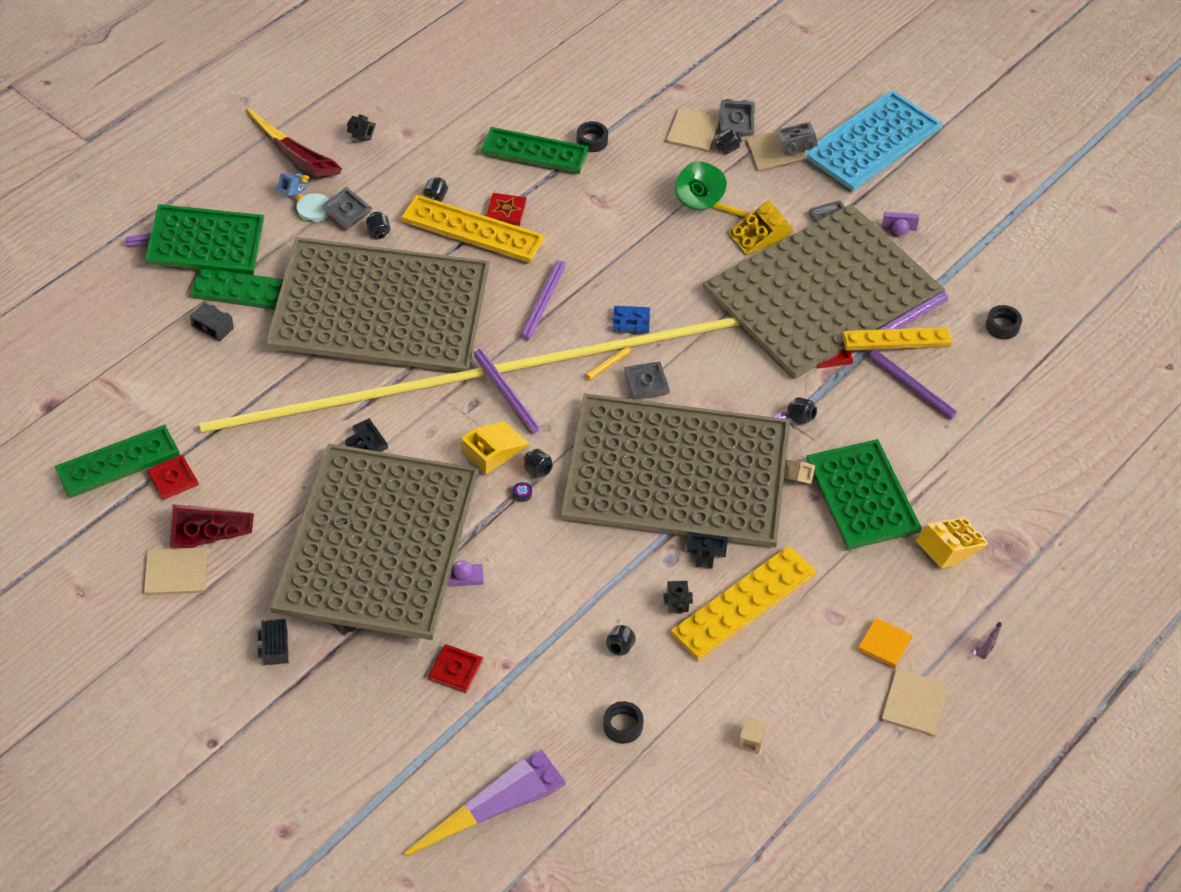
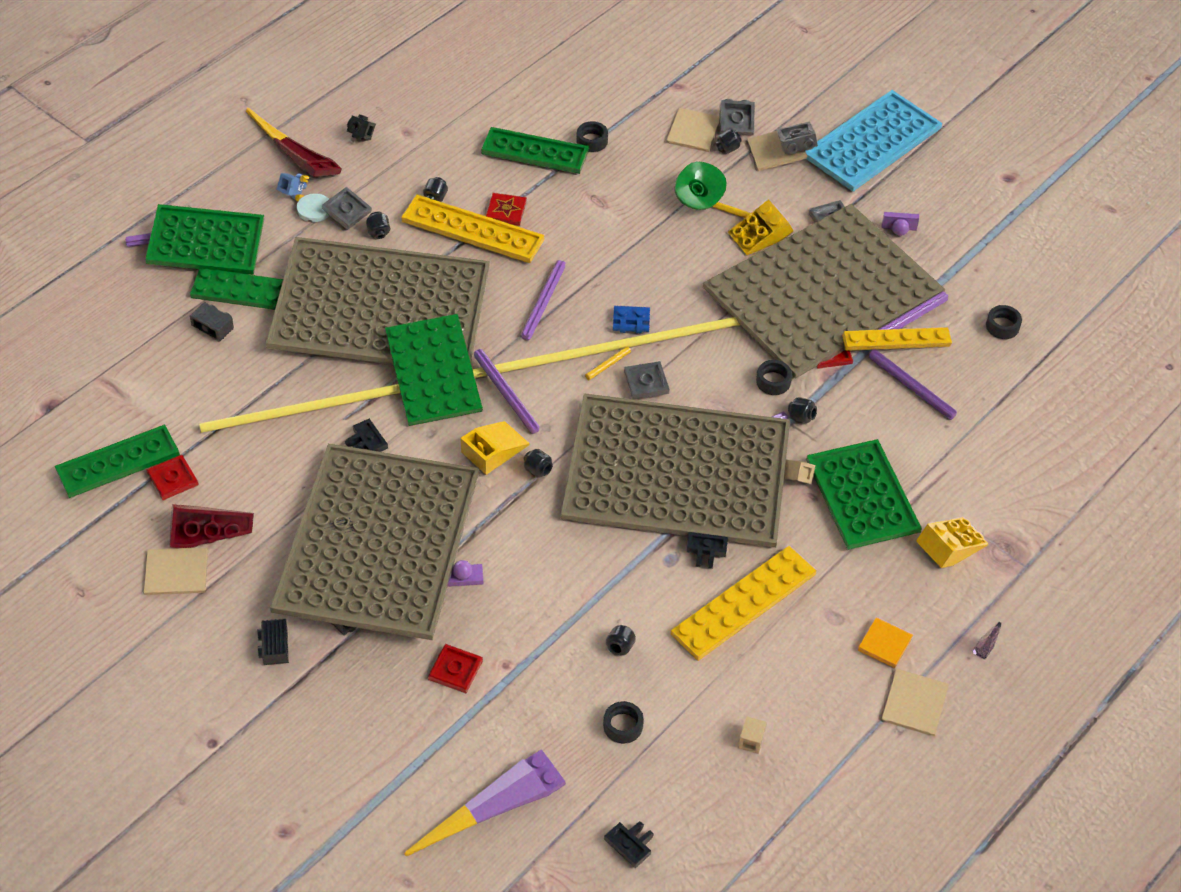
(433, 369): none -> green plate
(522, 492): tile -> none
(627, 843): none -> black hinge
(677, 597): pearl dark grey brick -> none
(774, 388): none -> black tyre

